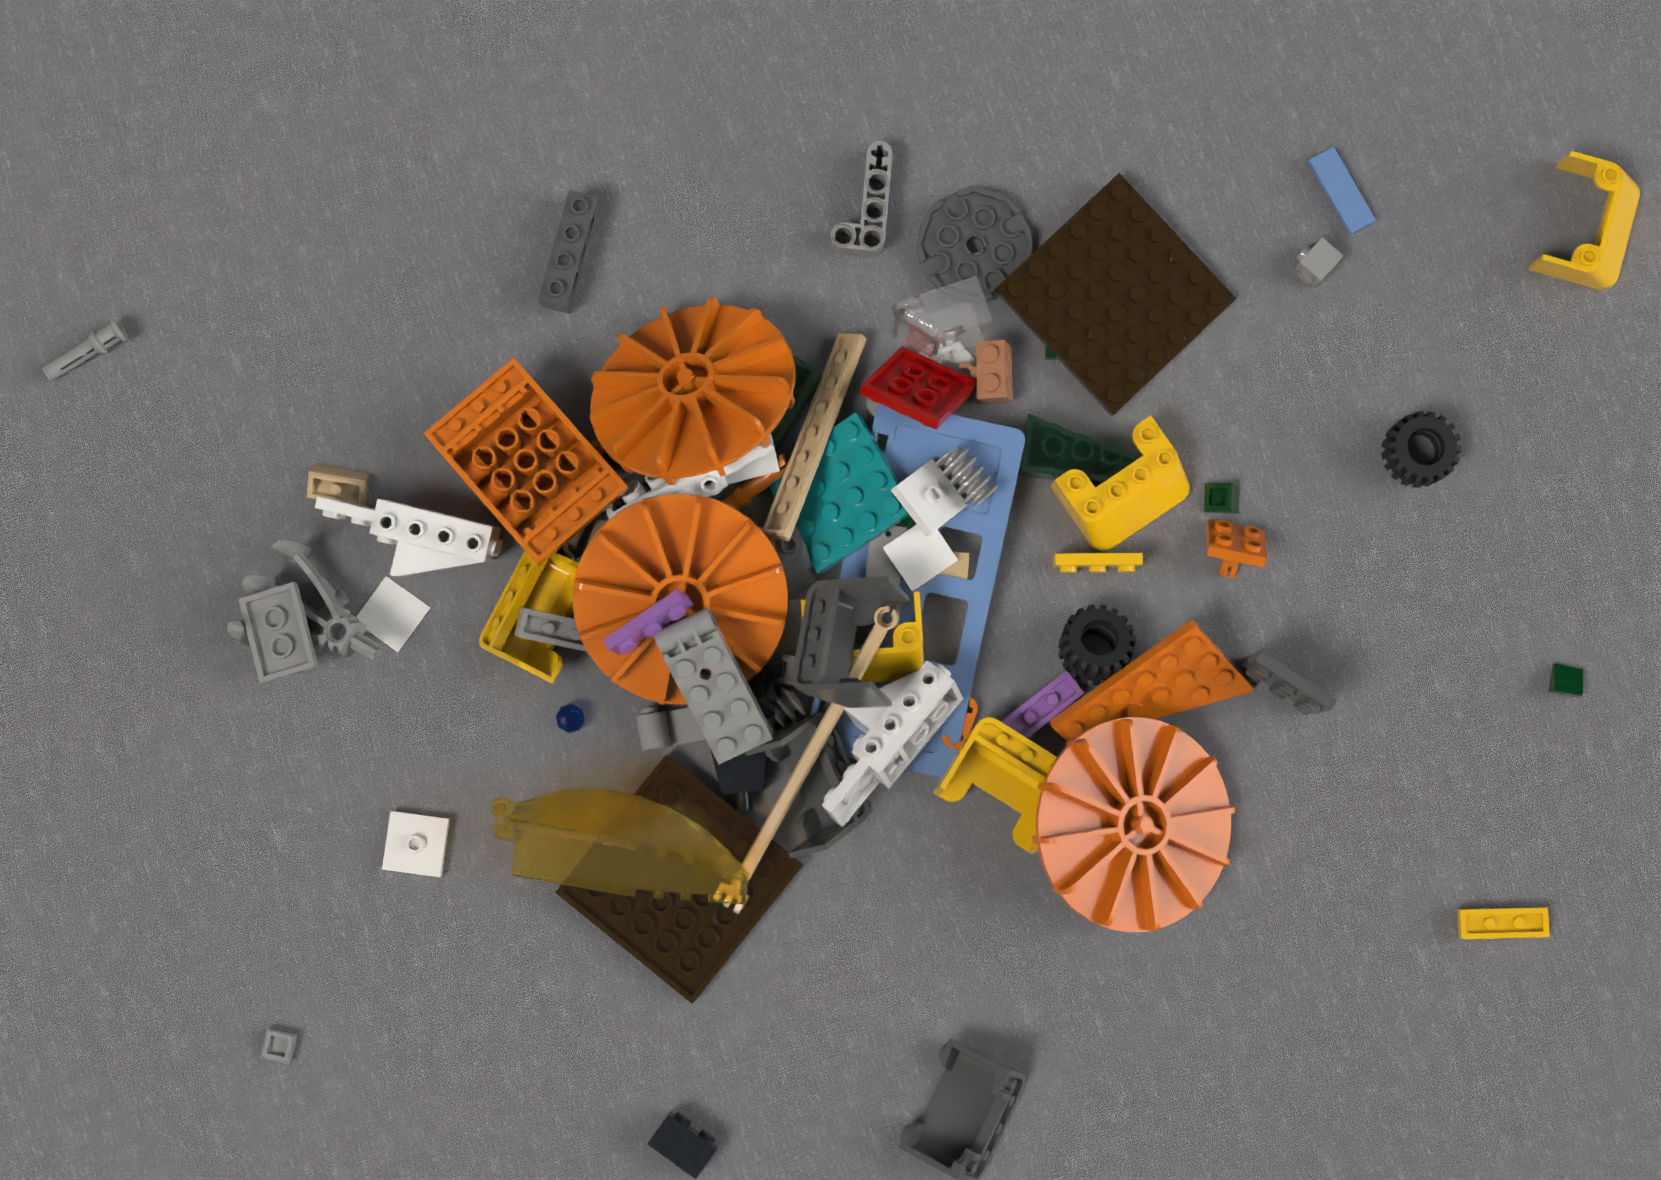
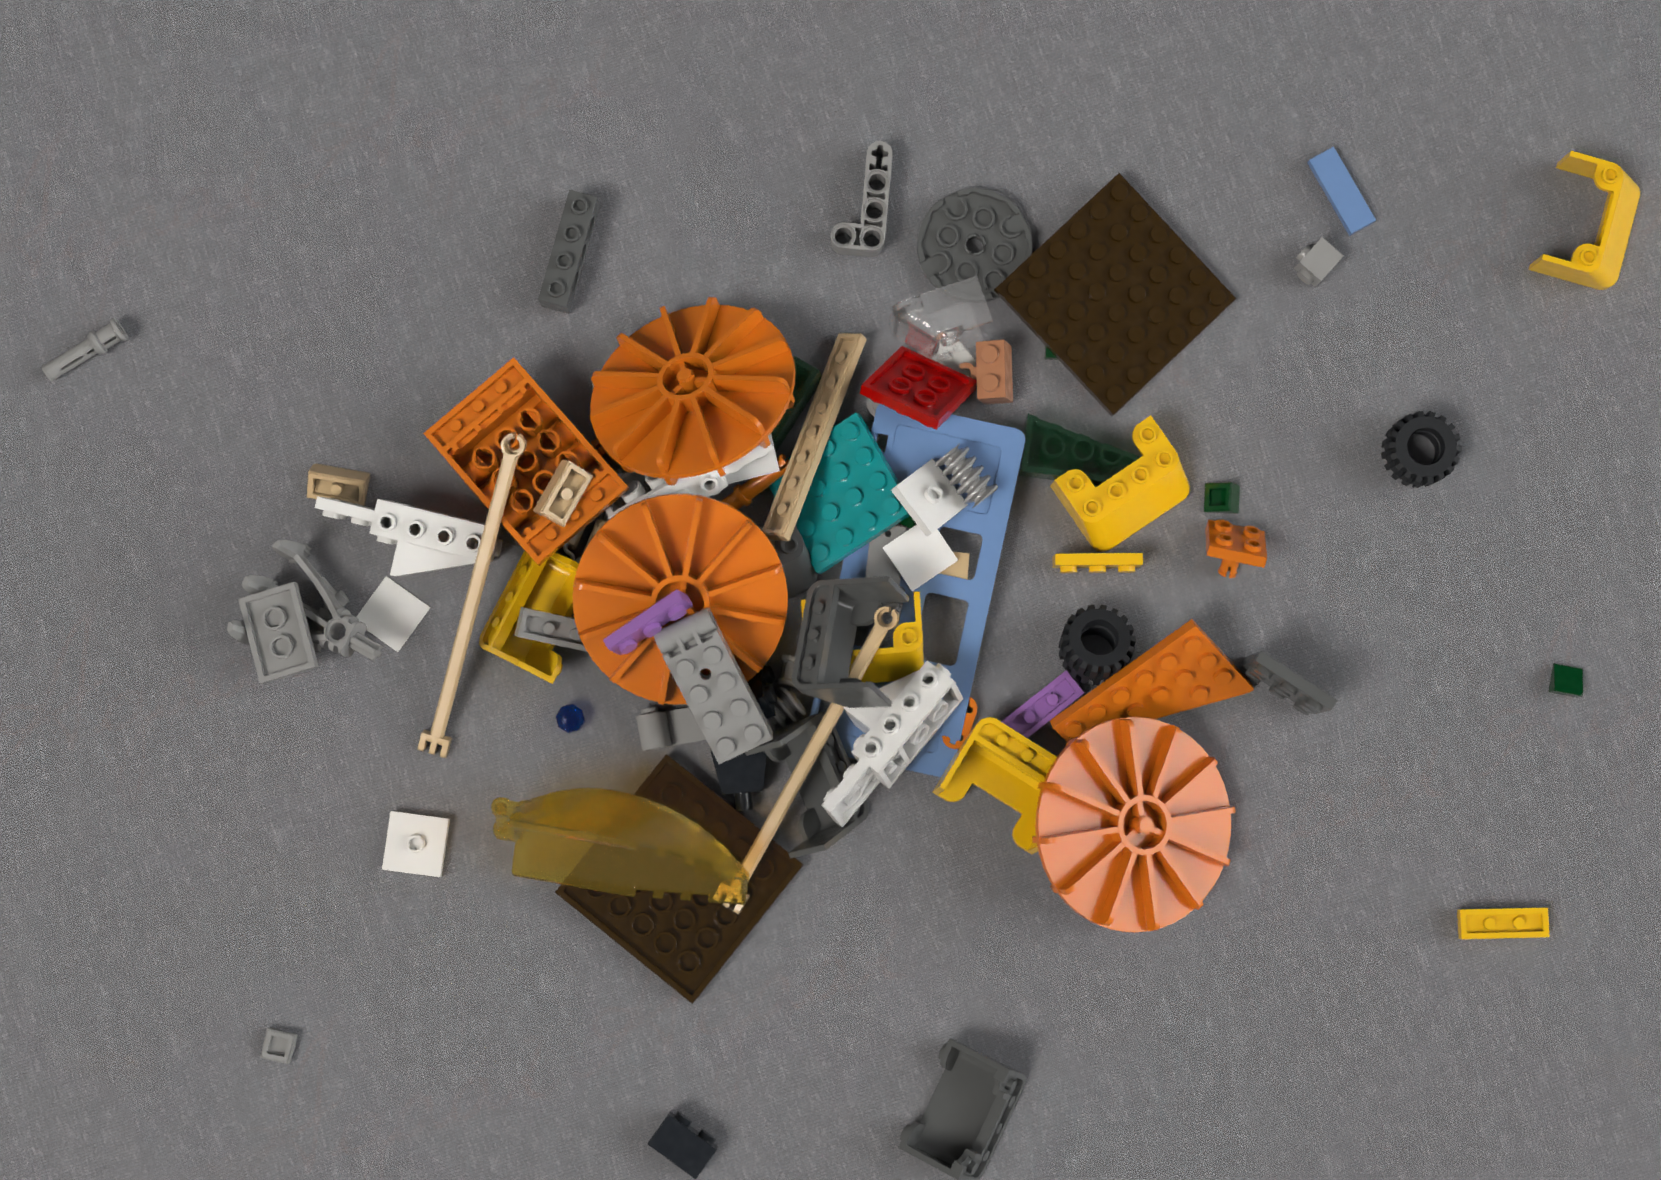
(472, 600): none -> tan hinge
(563, 492): none -> tan slope

